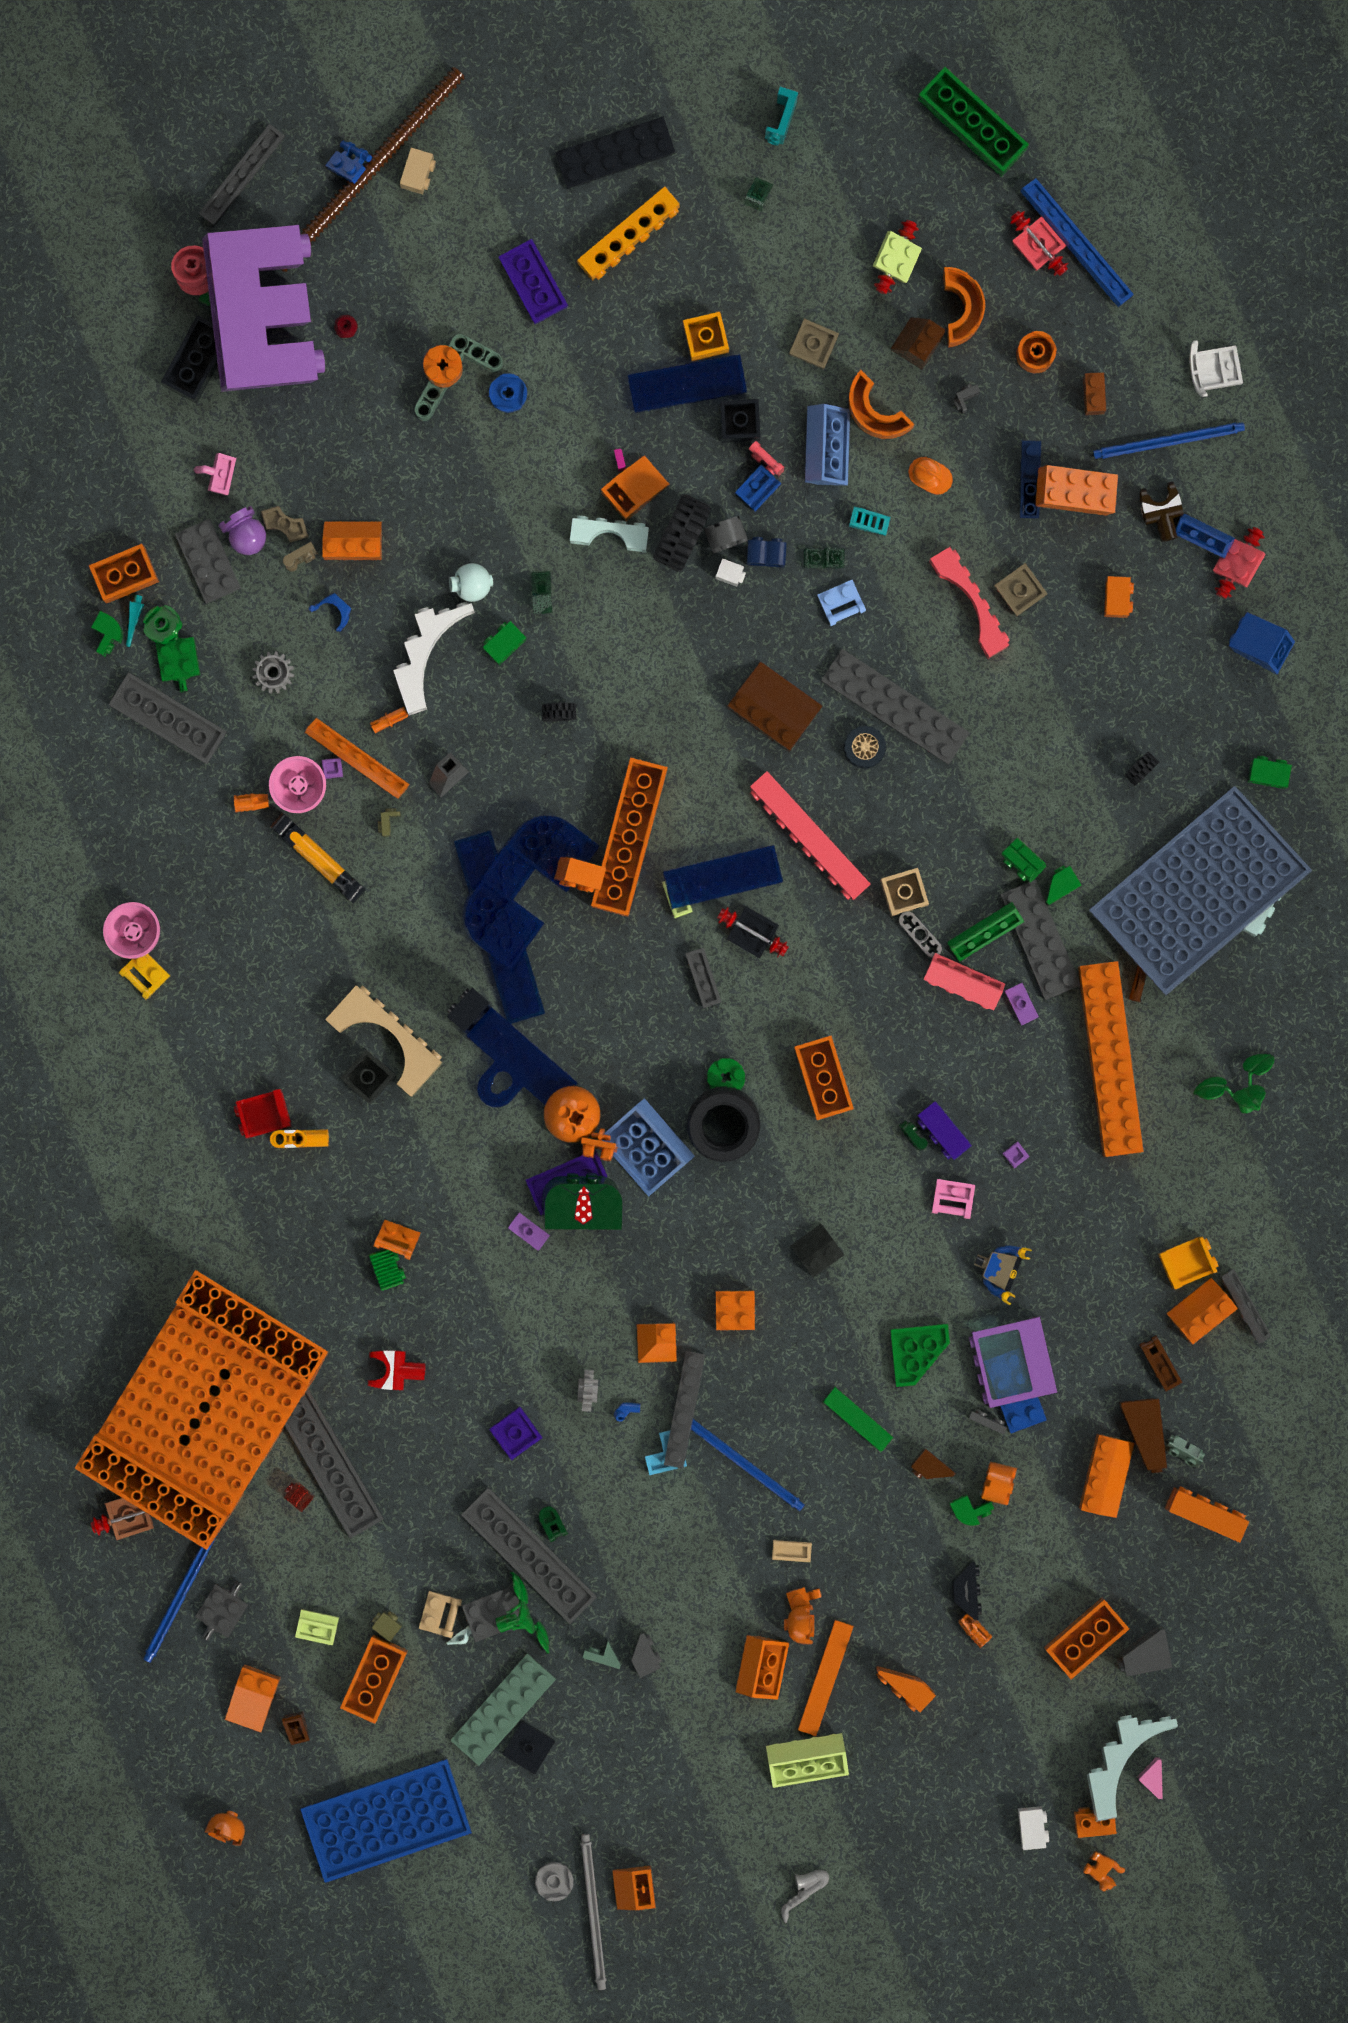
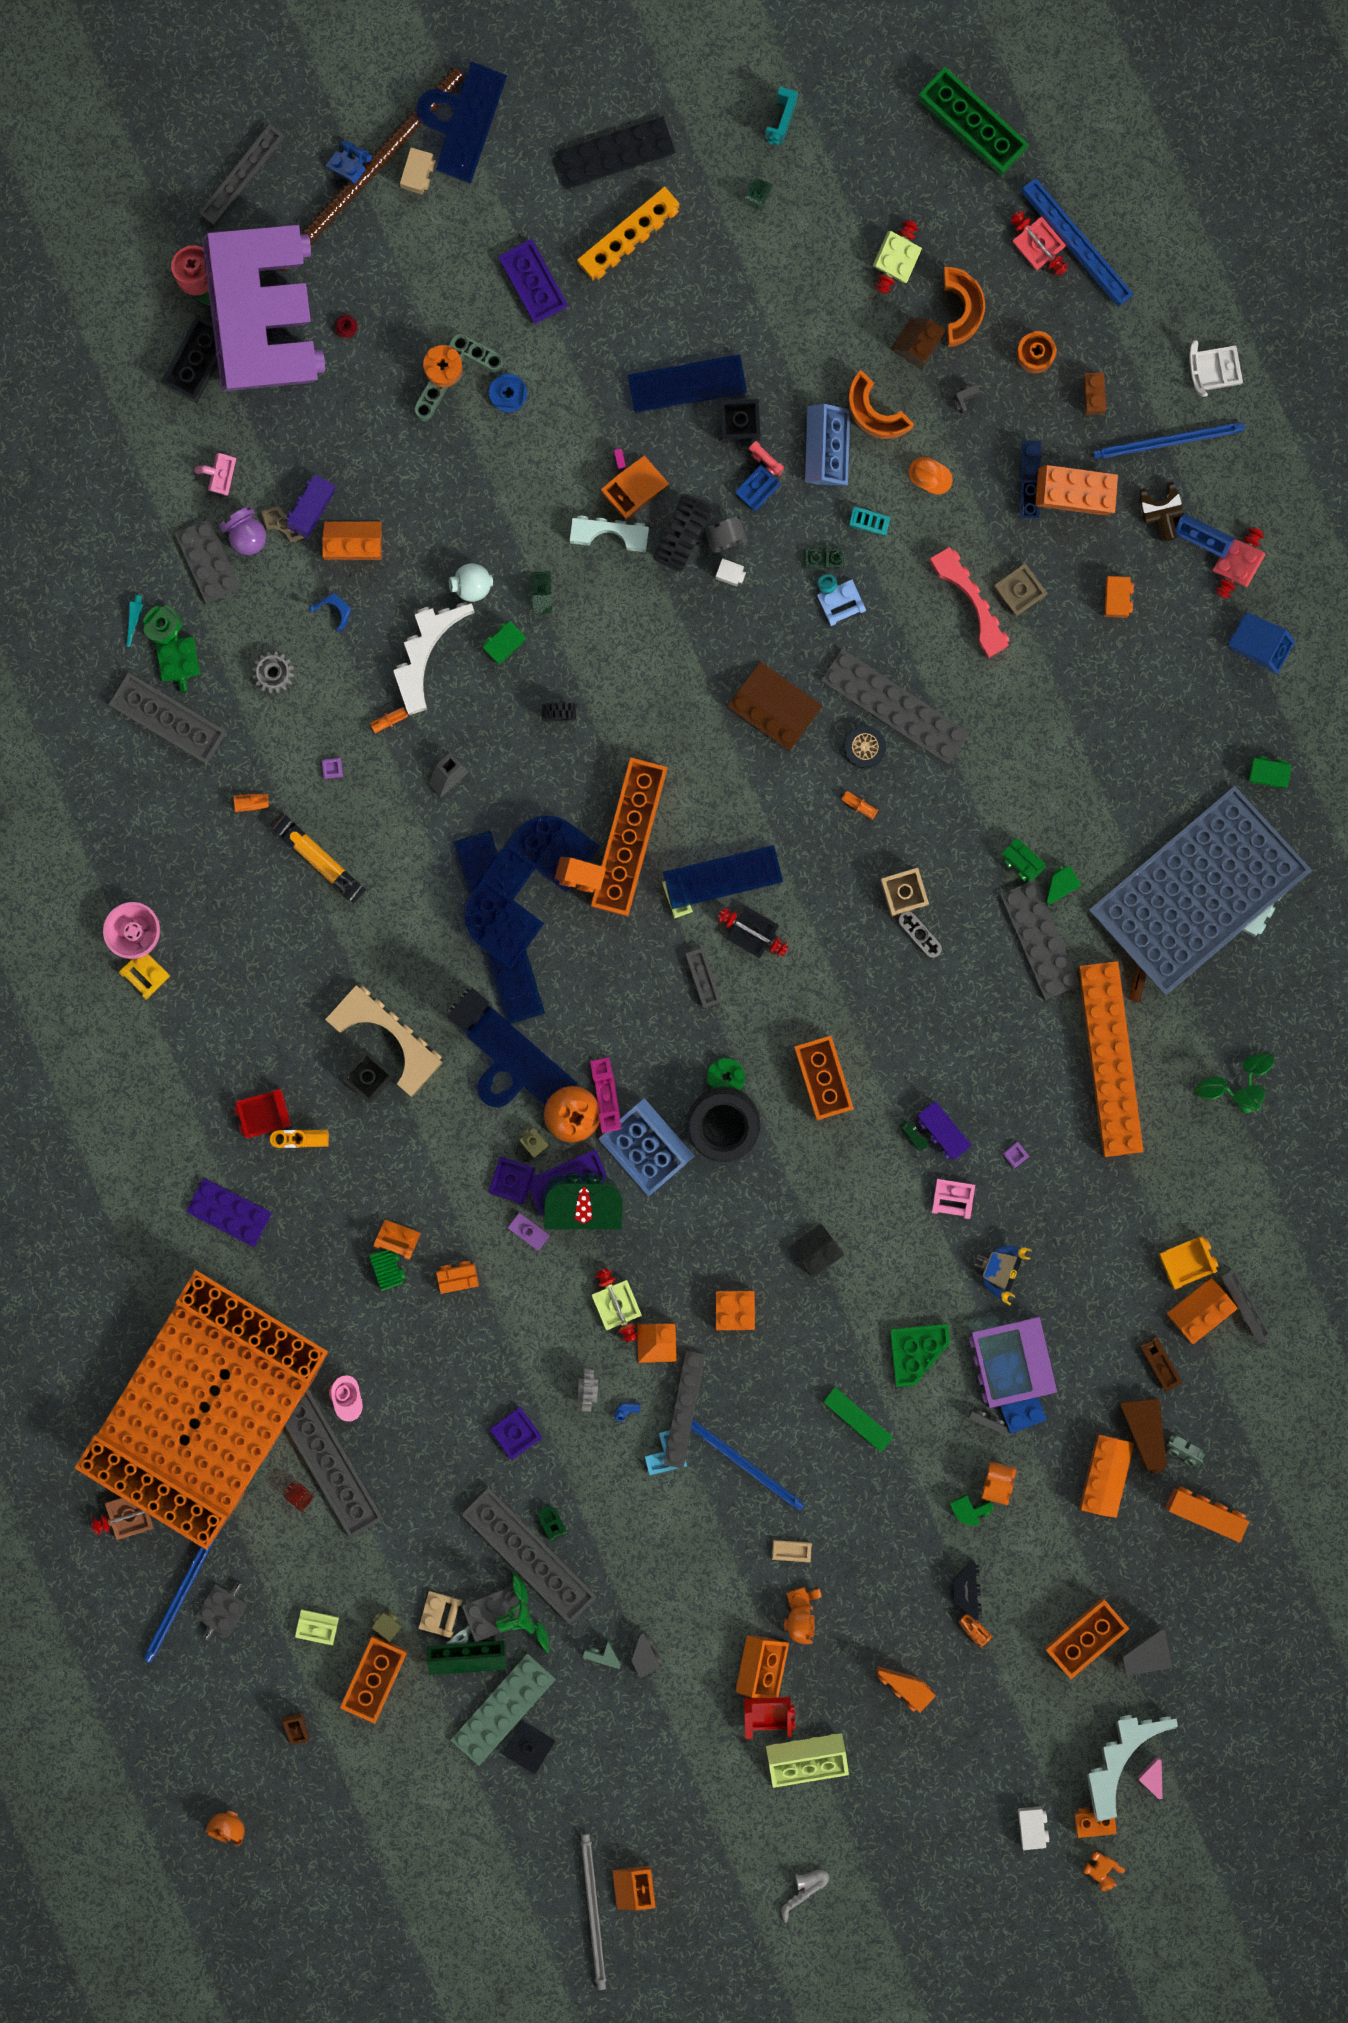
(110, 629): green brick -> none
(124, 573): orange brick -> none
(229, 1212): none -> dark purple plate
(252, 1698): orange slope -> none
(293, 775): bright pink piece -> none
(304, 553): dark tan plate -> none
(310, 506): none -> dark purple brick
(346, 1398): none -> bright pink piece
(357, 758): orange plate -> none
(384, 824): olive bracket -> none
(386, 1820): blue plate -> none
(396, 1370): red connector -> none
(457, 1278): none -> orange brick
(466, 1657): none -> dark green brick
(470, 120): none -> clear blue plate
(511, 1180): none -> dark purple plate
(533, 1142): none -> olive brick
(551, 1876): light grey tile -> none
(606, 1095): none -> dark pink slope
(607, 1148): orange hips -> none
(616, 1305): none -> yellowish green plate
(705, 336): light orange brick -> none
(766, 553): dark blue brick -> none
(768, 1715): none -> red panel
(810, 836): coral brick -> none
(814, 344): dark tan plate -> none
(825, 1677): orange tile -> none
(827, 583): none -> teal tile
(859, 805): none -> orange axle
(930, 1466): reddish brown slope -> none
(964, 981): coral brick -> none
(985, 931): green slope -> none
(1021, 1004): medium lavender plate -> none
(1141, 768): black tyre -> none

